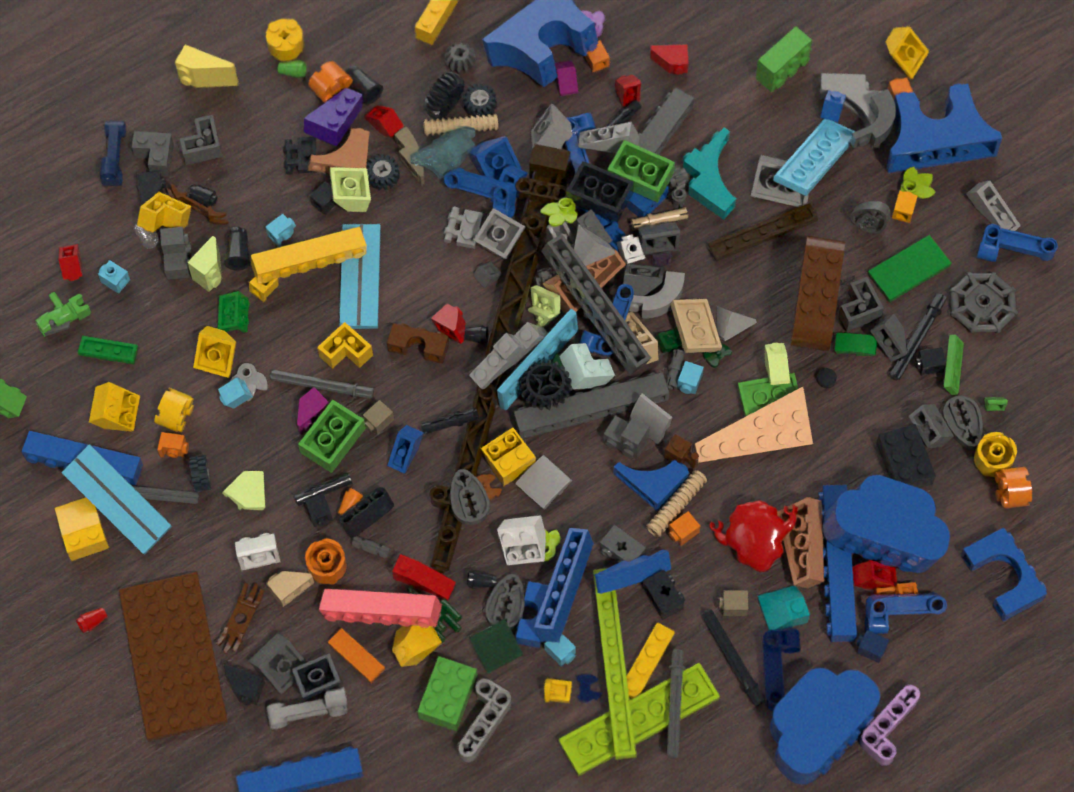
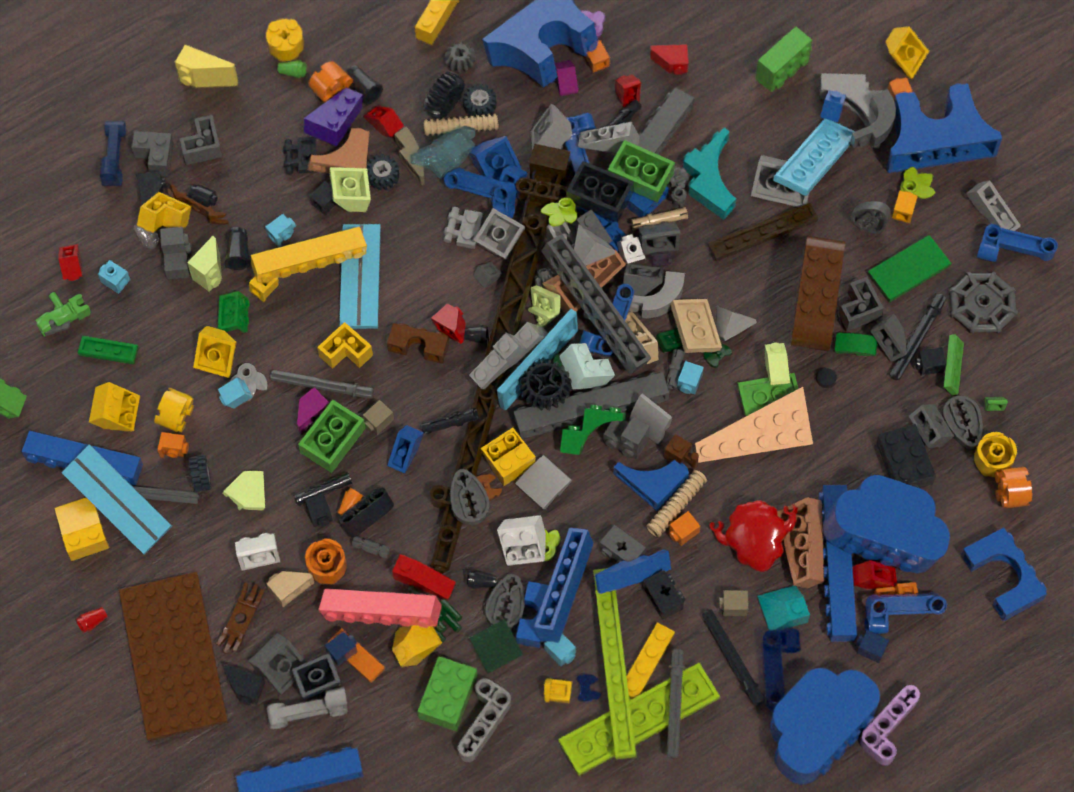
(341, 648): none -> dark blue brick
(574, 438): none -> green arch

